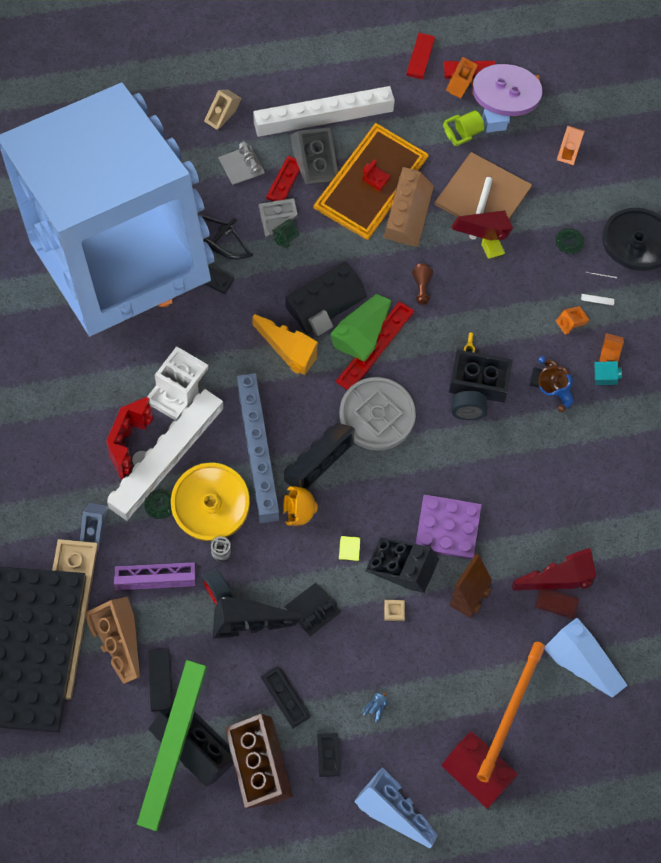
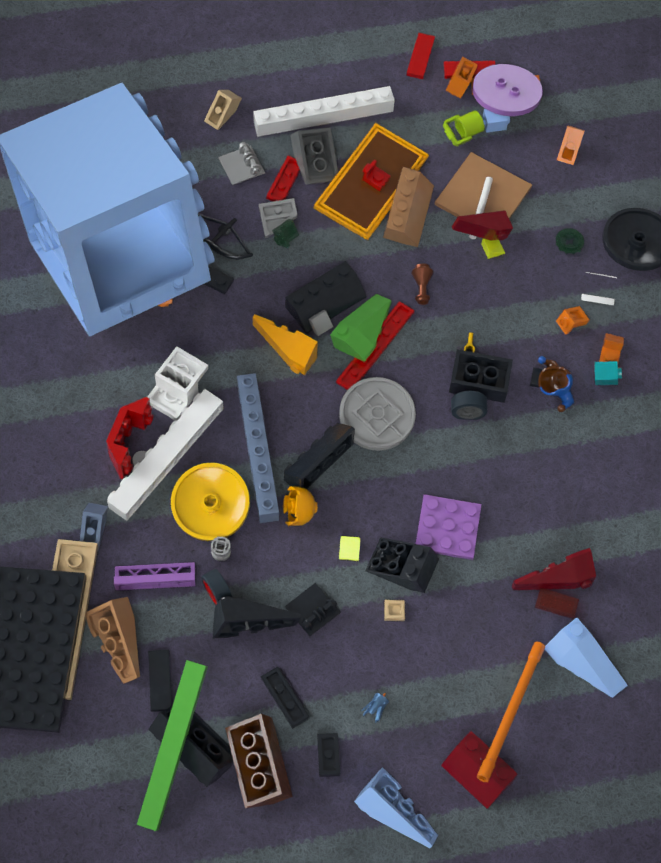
(151, 507): clear green gear -> none
(471, 588): reddish brown slope -> none

